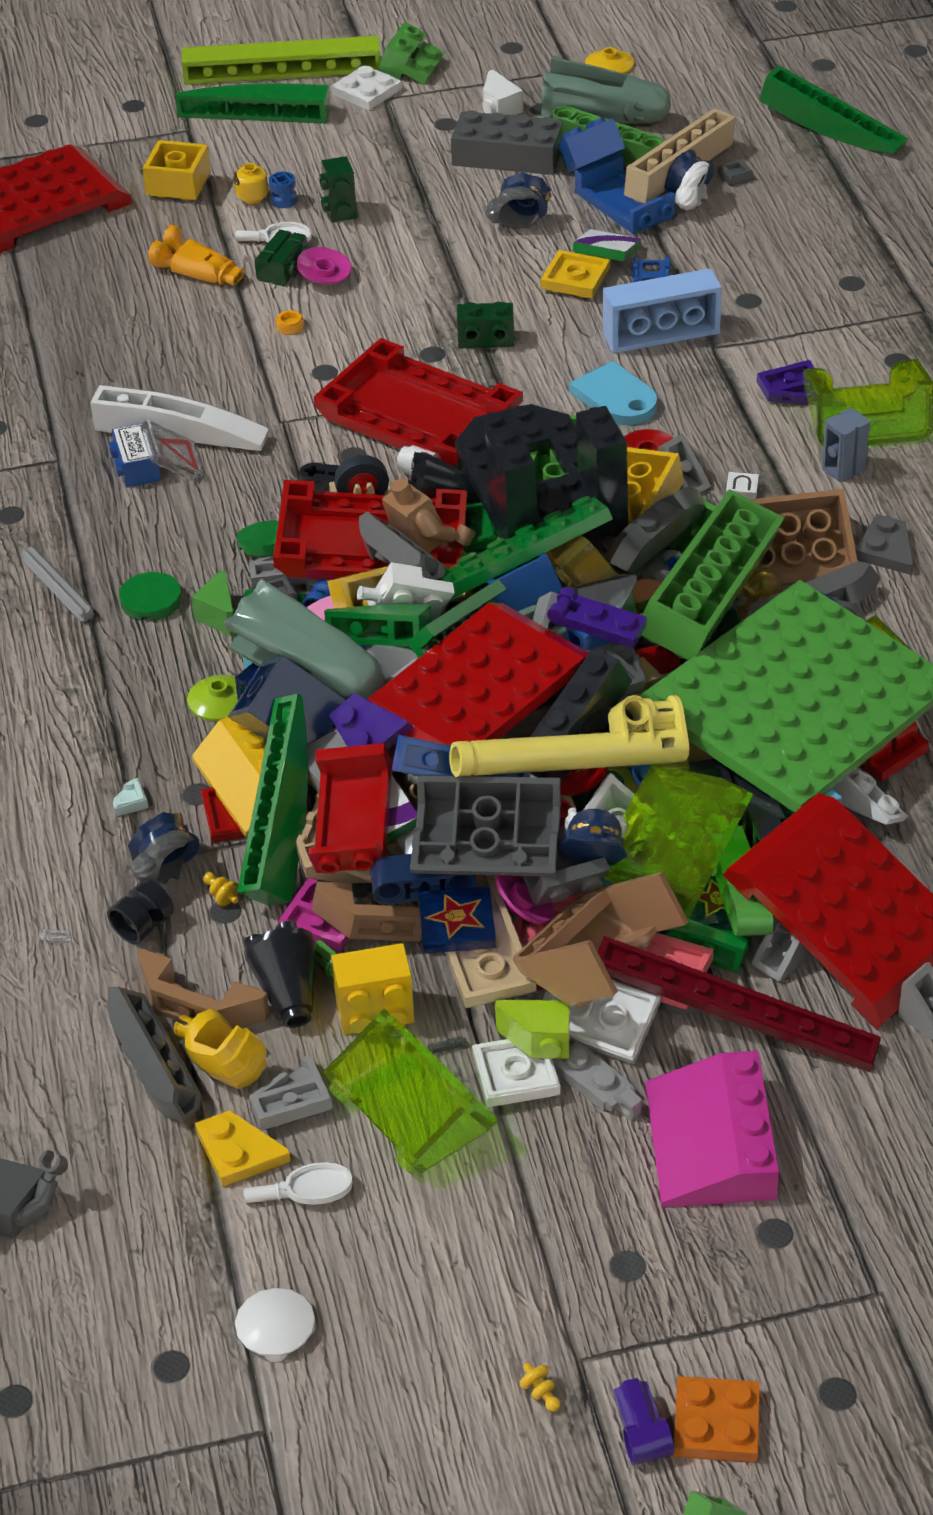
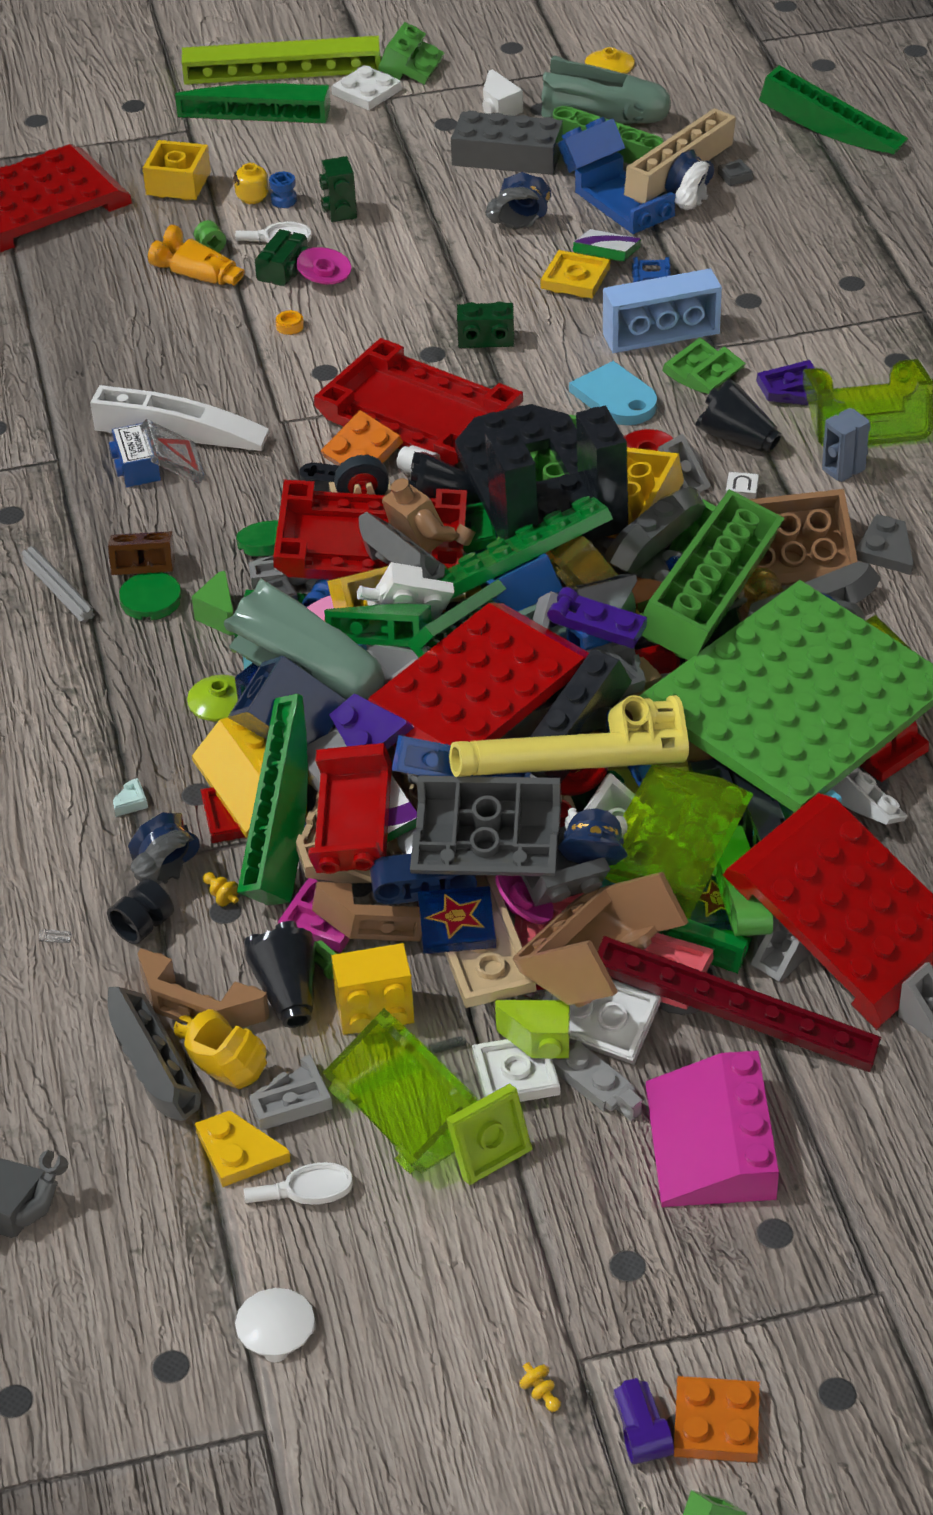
(141, 553): none -> reddish brown brick
(204, 234): none -> bright green wheel
(362, 437): none -> orange plate
(489, 1134): none -> lime tile
(703, 366): none -> bright green slope
(738, 419): none -> black cone

